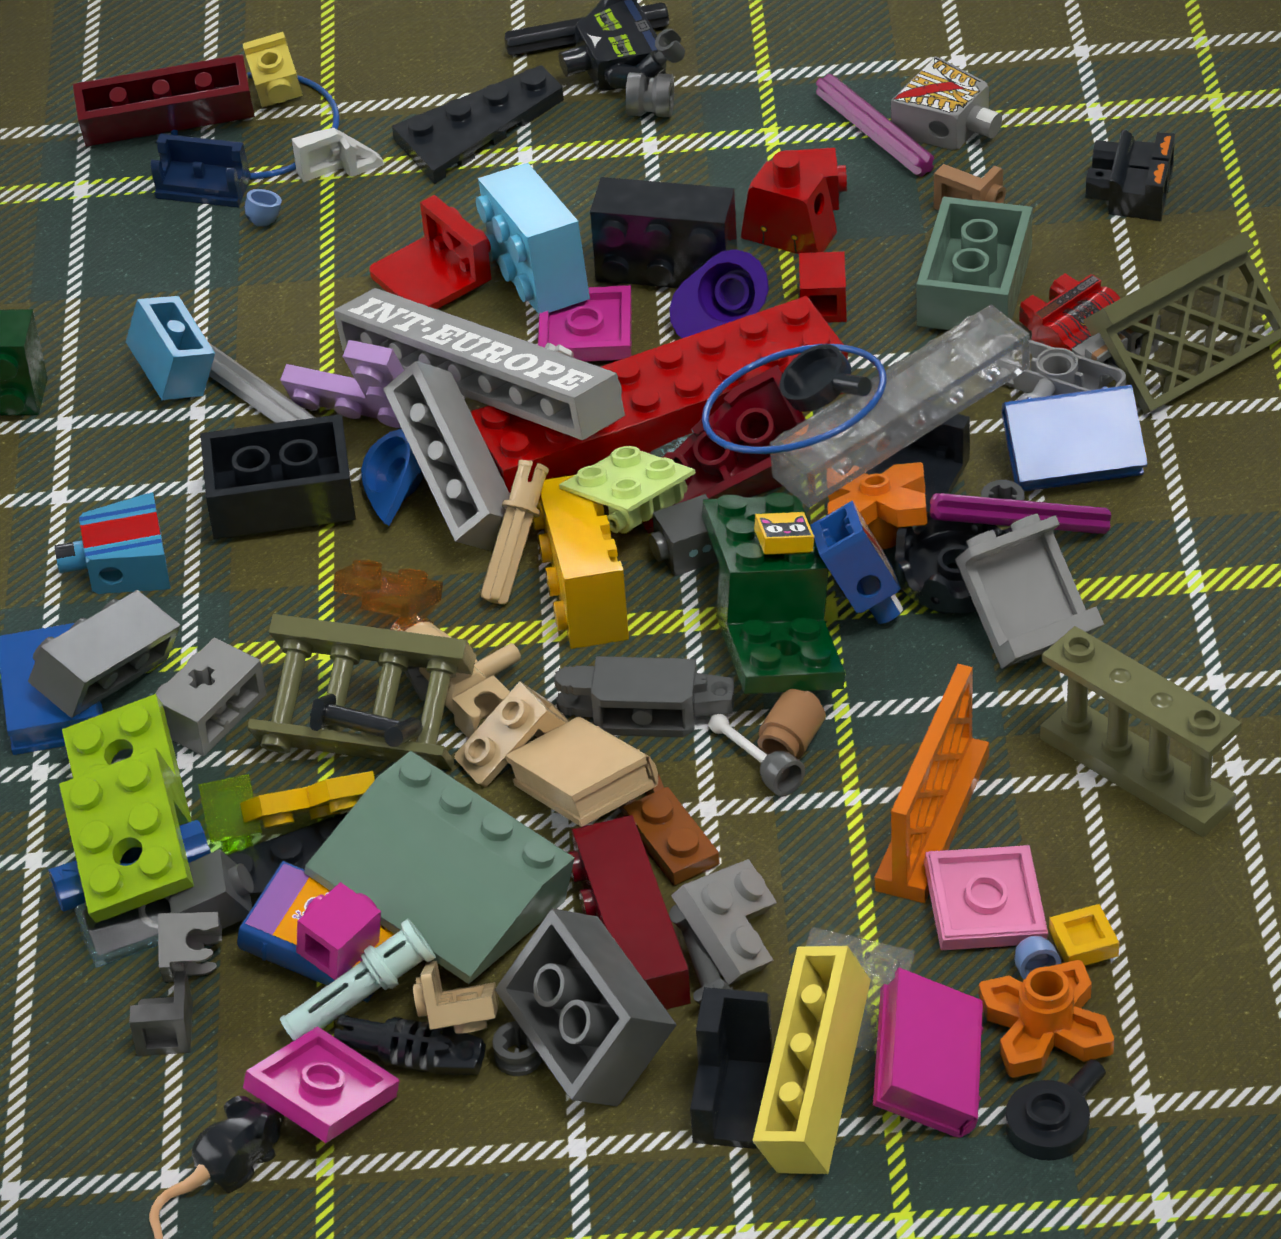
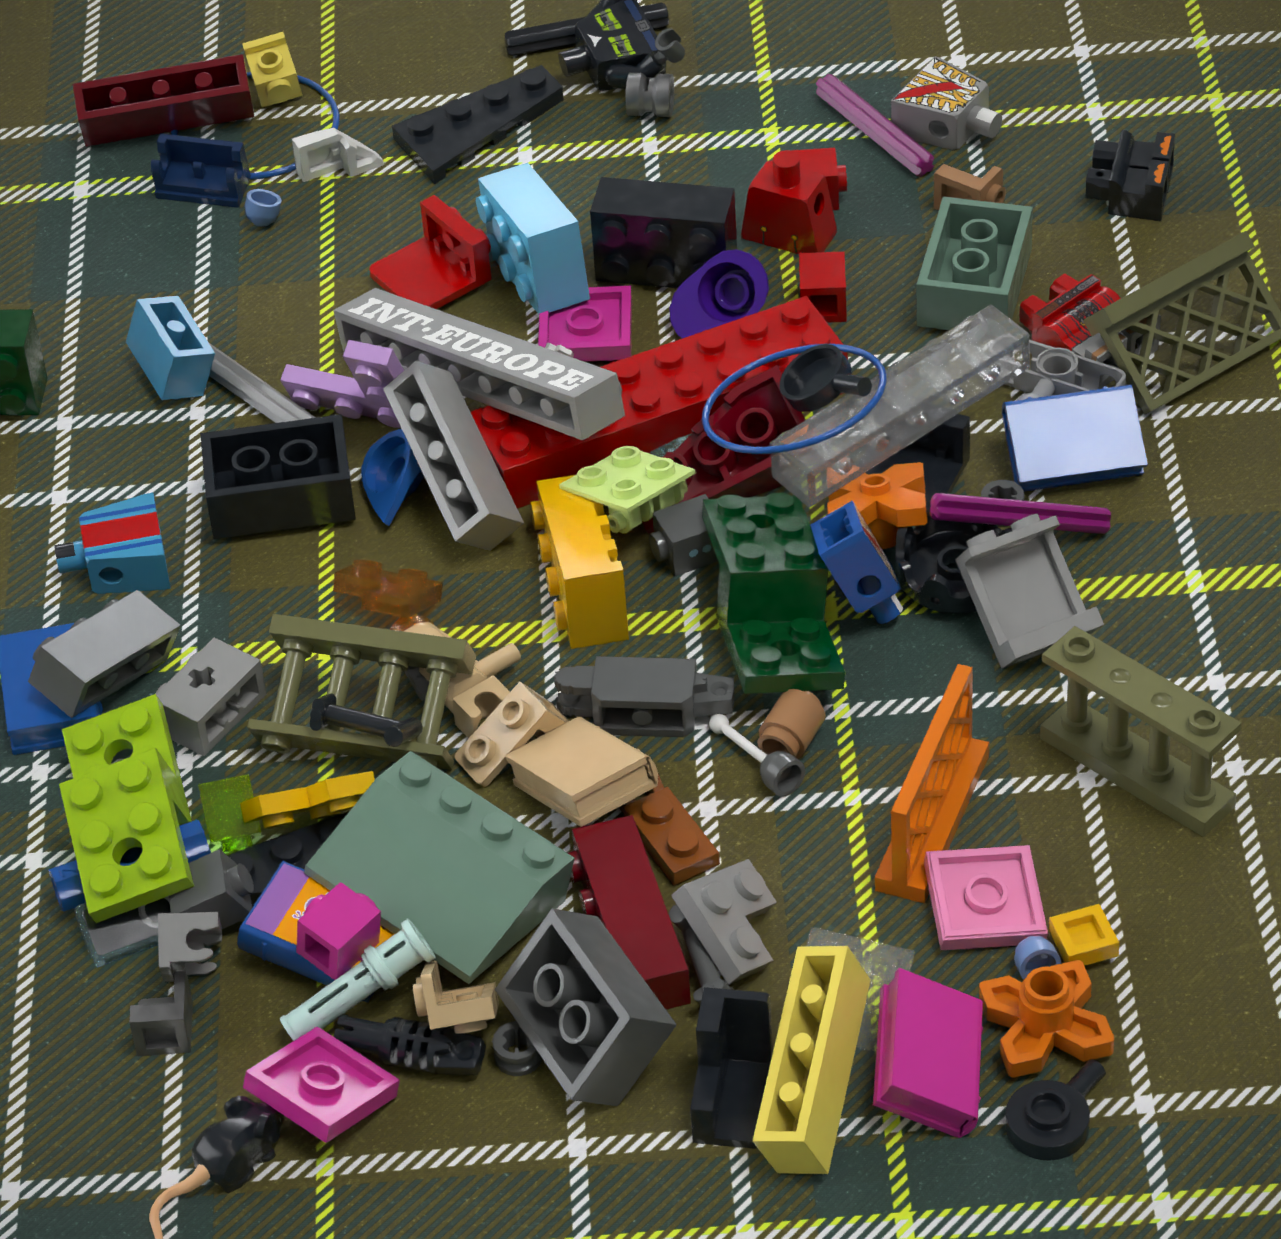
(513, 532): tan axle -> none
(784, 533): yellow tile -> none

